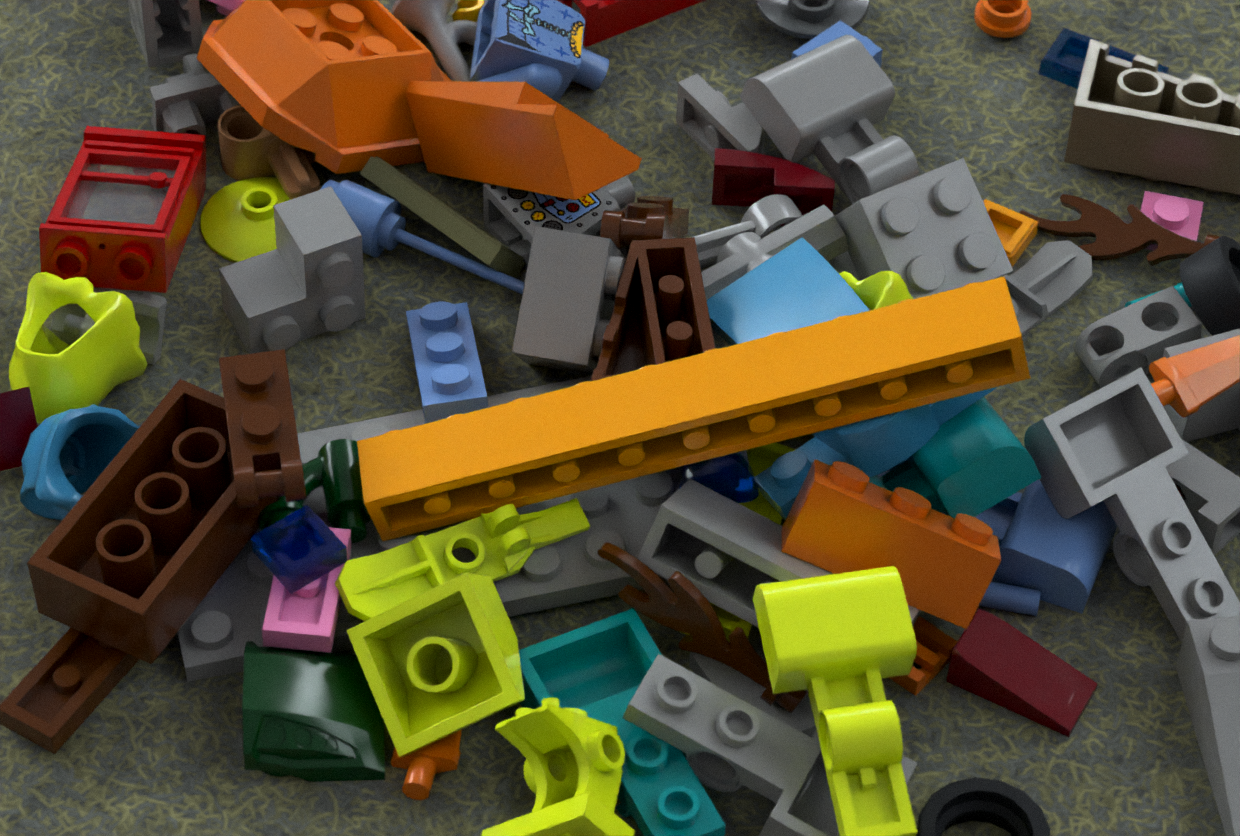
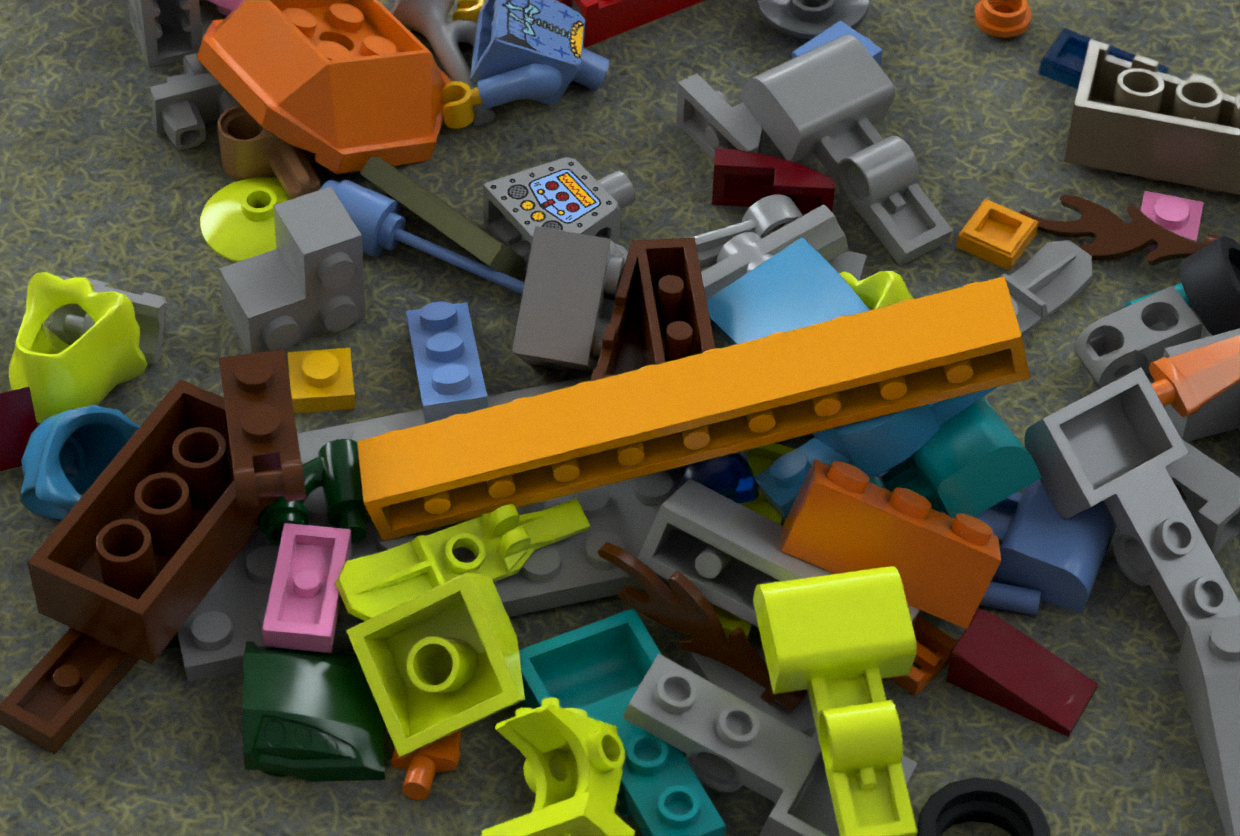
(125, 208): red door -> none
(299, 549): clear blue tile -> none
(321, 380): none -> yellow plate
(513, 138): orange slope -> none
(645, 220): reddish brown plate -> none
(927, 232): light grey brick -> none

